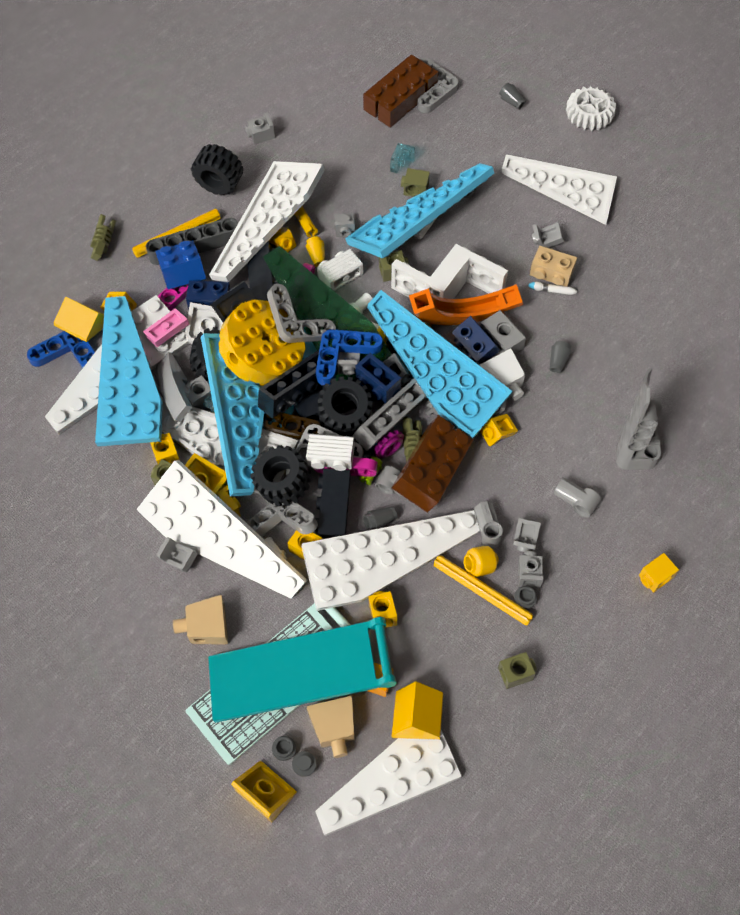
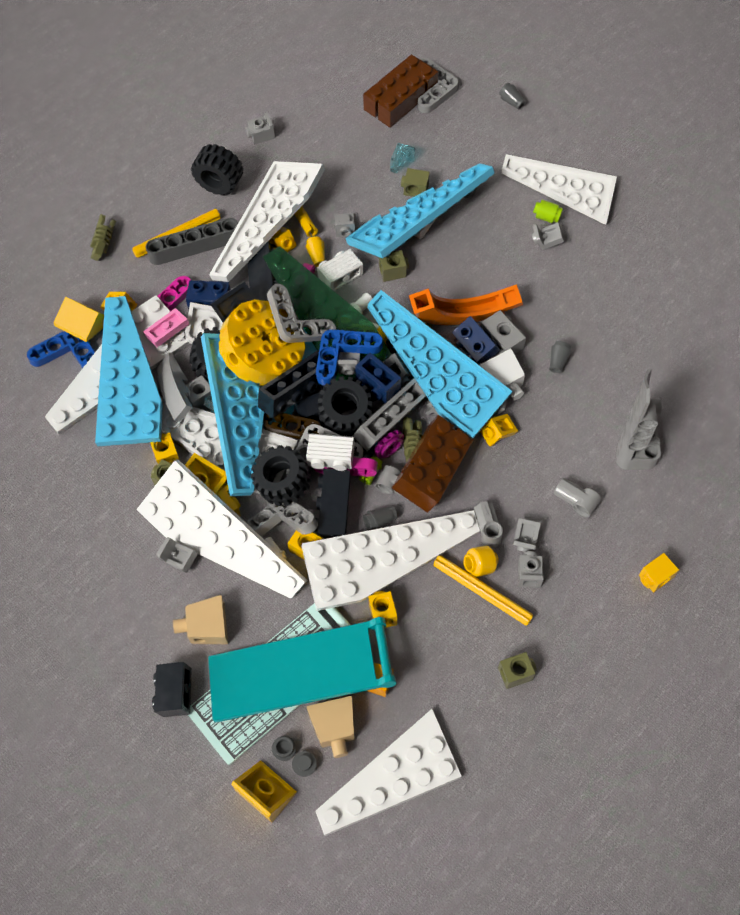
(172, 689): none -> black brick
(180, 264): blue brick -> none
(417, 712): yellow slope -> none
(451, 275): white bracket -> none
(525, 597): dark grey plate -> none
(538, 286): white piece -> none
(547, 211): none -> lime brick
(553, 266): tan brick -> none
(591, 108): white gear -> none

